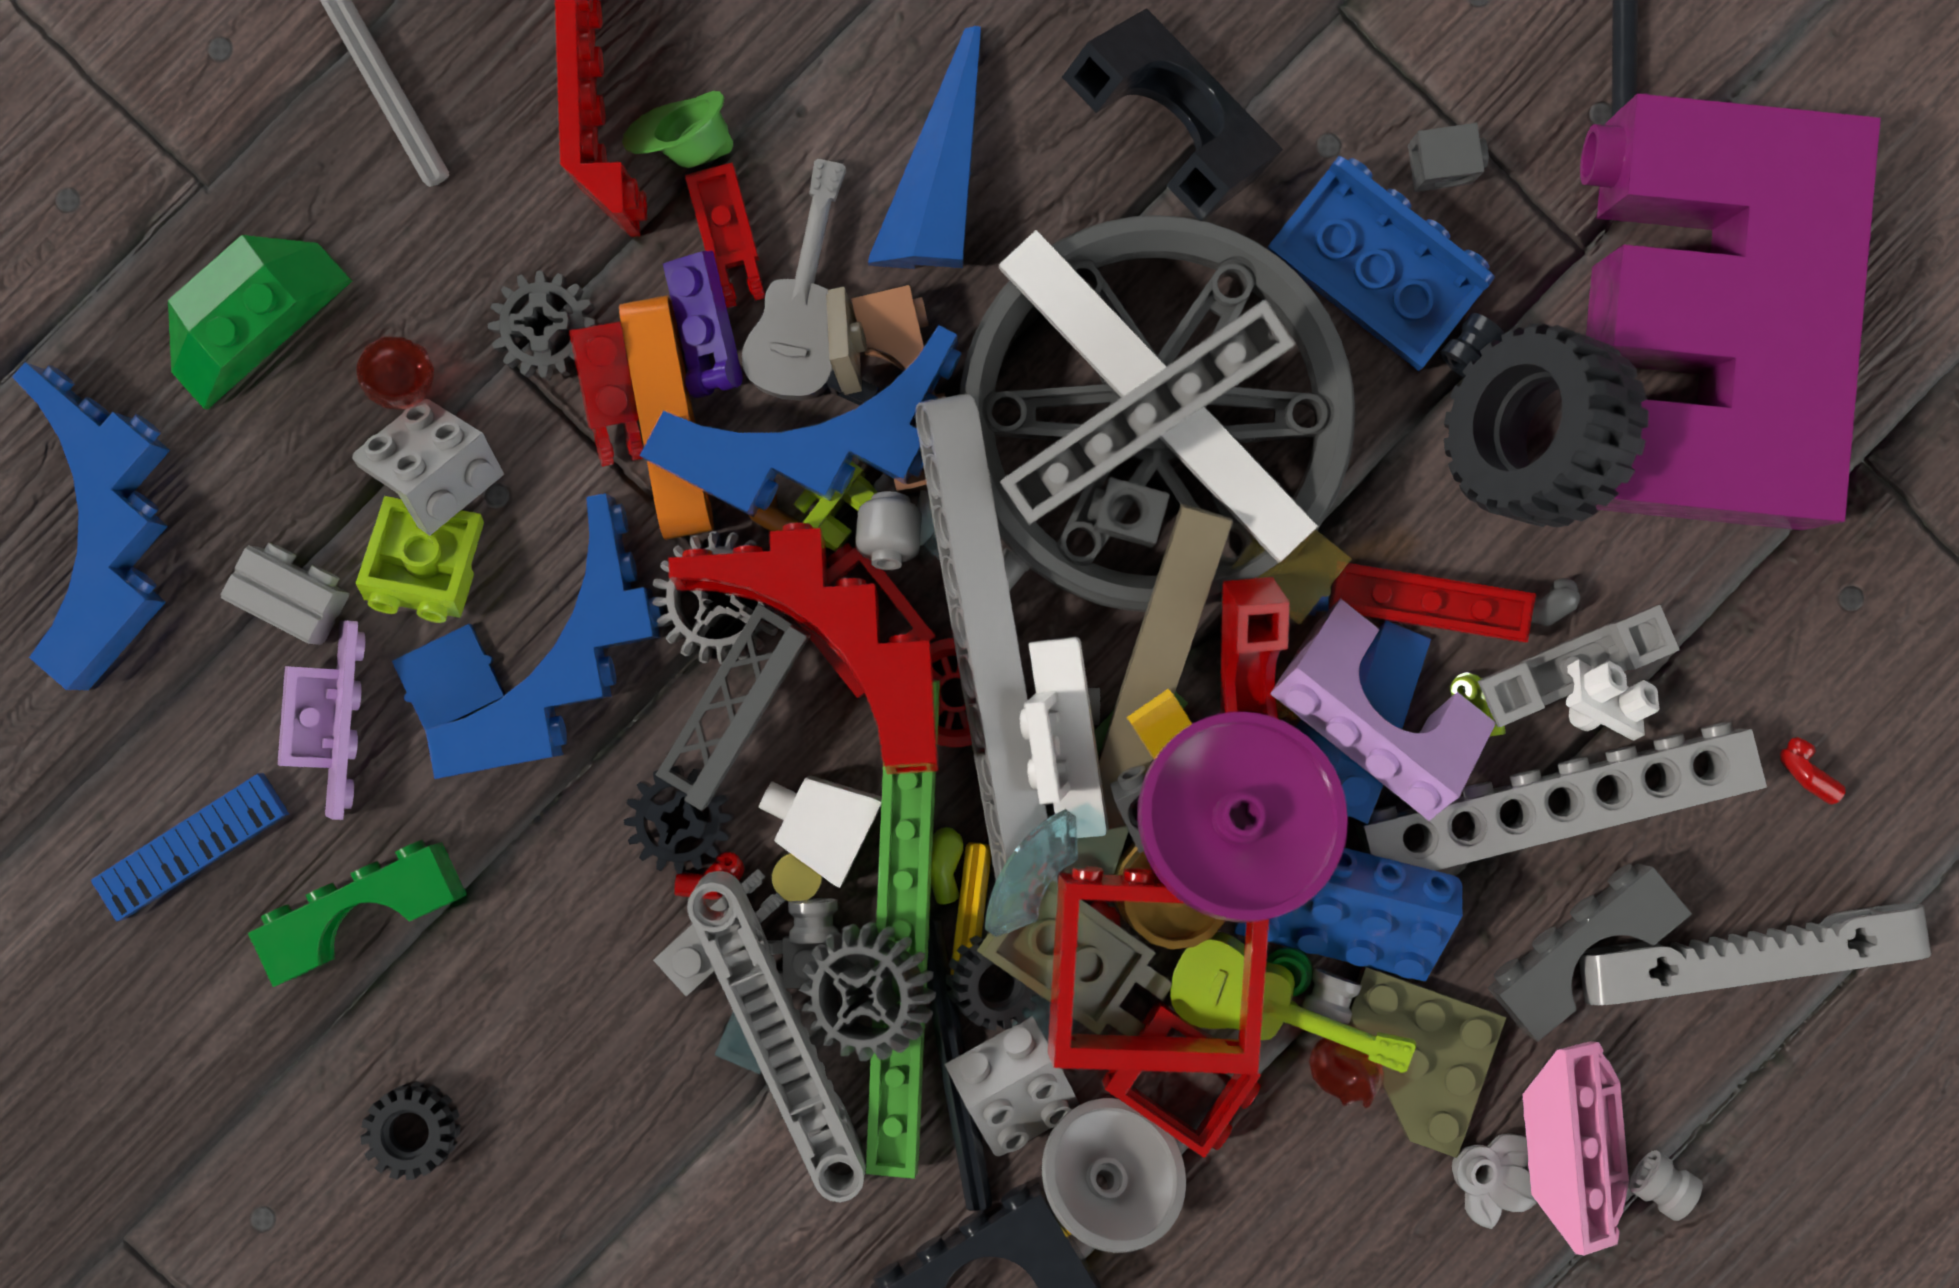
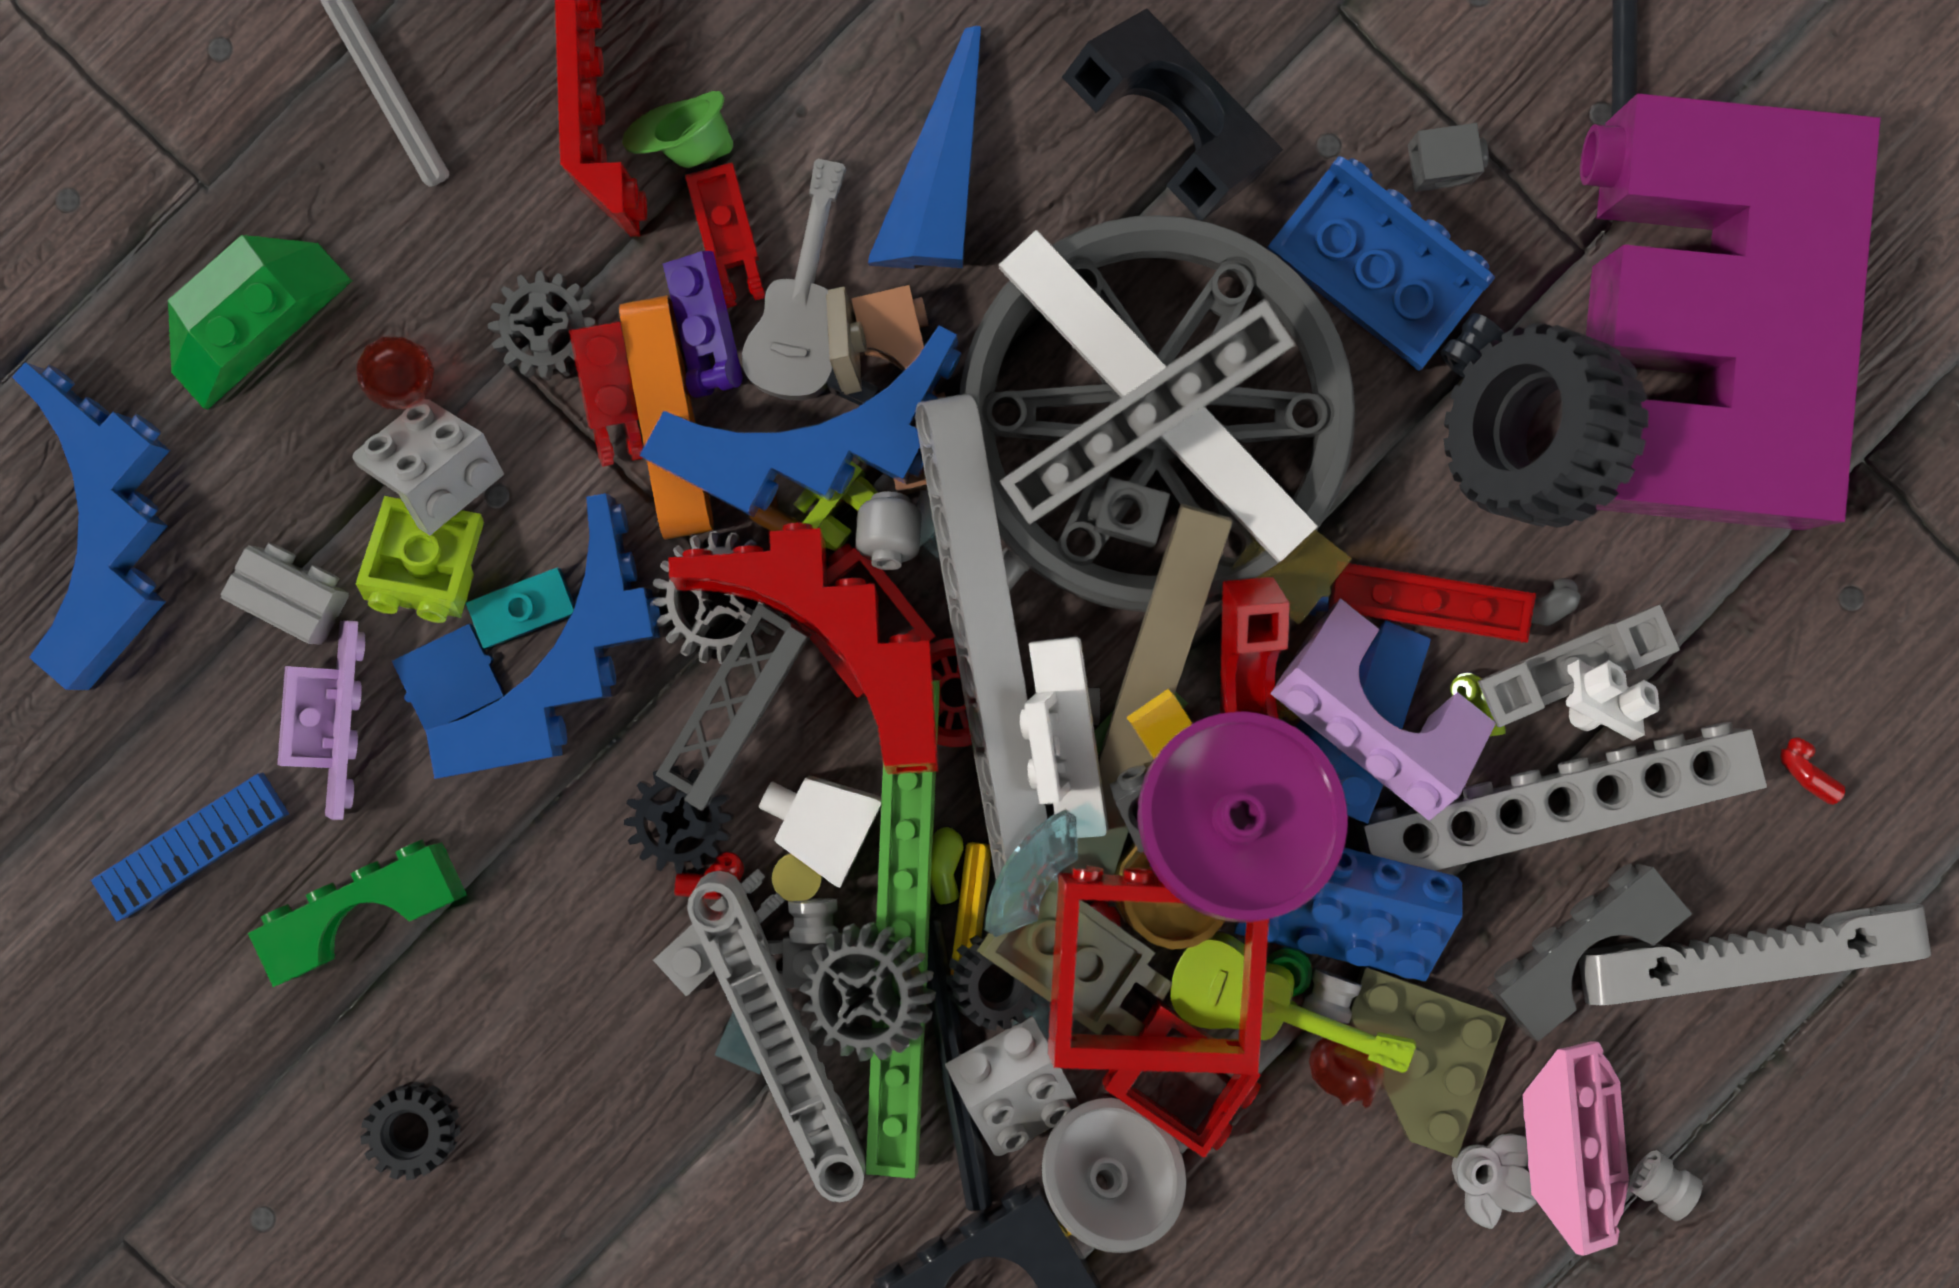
(521, 608): none -> teal plate

